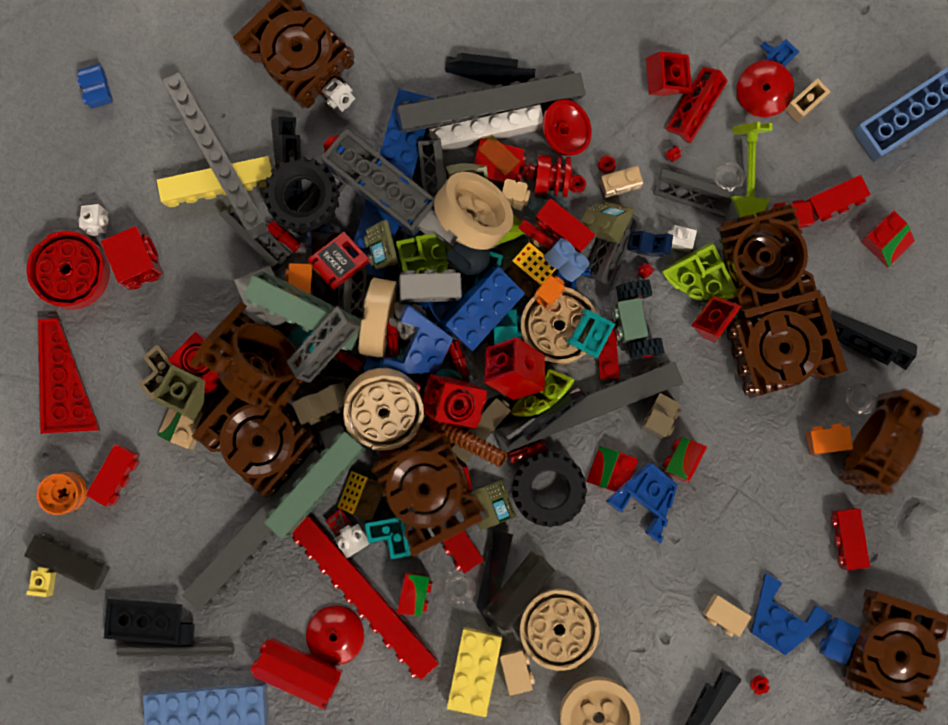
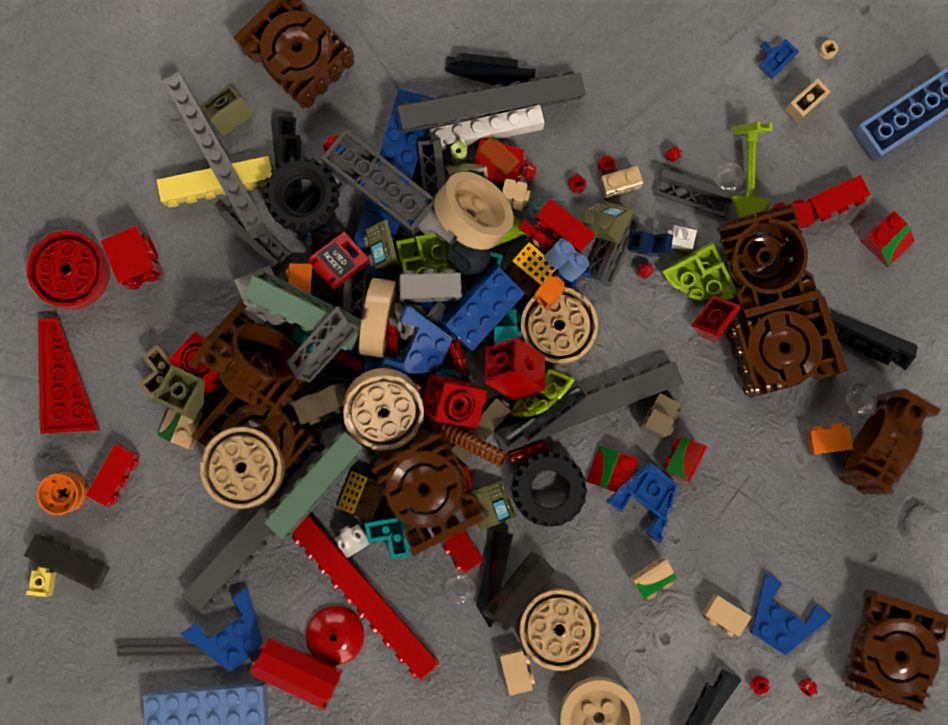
(93, 219): white brick -> none
(94, 85): blue brick -> none
(163, 622): black hinge -> none
(227, 110): none -> olive slope
(234, 642): none -> blue wing
(263, 471): none -> tan brick
(283, 236): red axle -> none
(338, 95): white brick -> none
(338, 521): red tile -> none
(414, 593): red slope -> none
(437, 311): none -> clear plate
(458, 152): none -> yellowish green piece
(474, 672): light yellow brick -> none
(553, 176): red wheel -> none
(573, 124): red dish -> none
(596, 337): teal plate -> none
(609, 359): red plate -> none
(631, 321): brick -> none
(652, 578): none -> tan slope
(668, 74): red slope -> none
(701, 104): red fence -> none
(760, 102): red dish -> none
(808, 687): none -> red plate
(822, 51): none -> tan bush
(839, 640): blue brick -> none
(850, 539): red brick -> none

